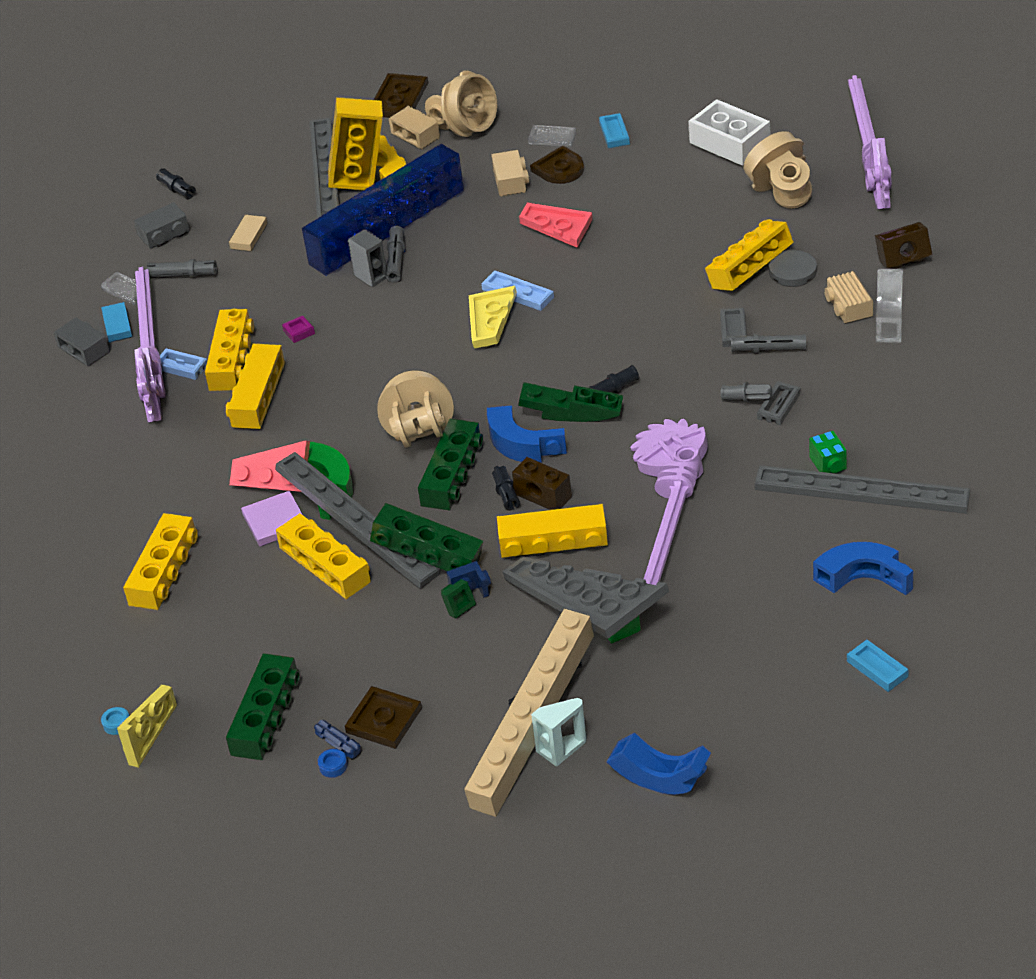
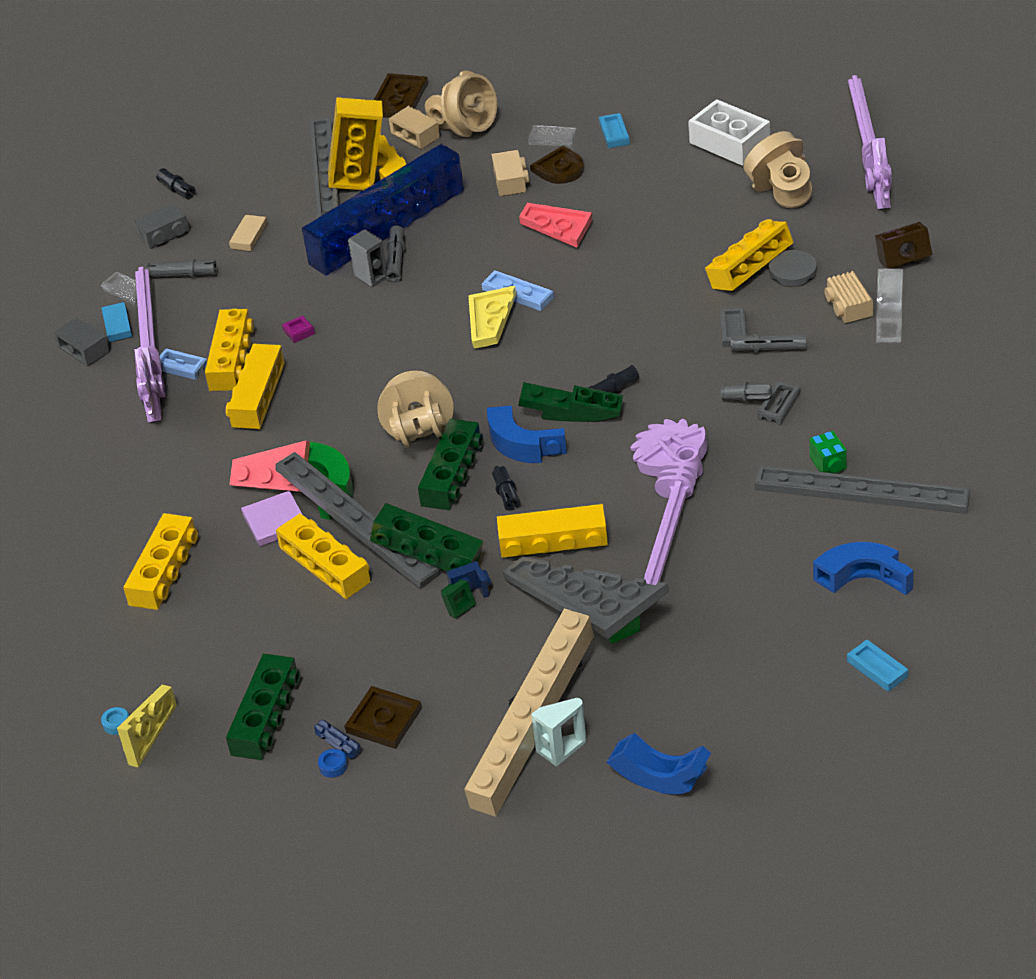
(541, 484): dark brown brick -> none

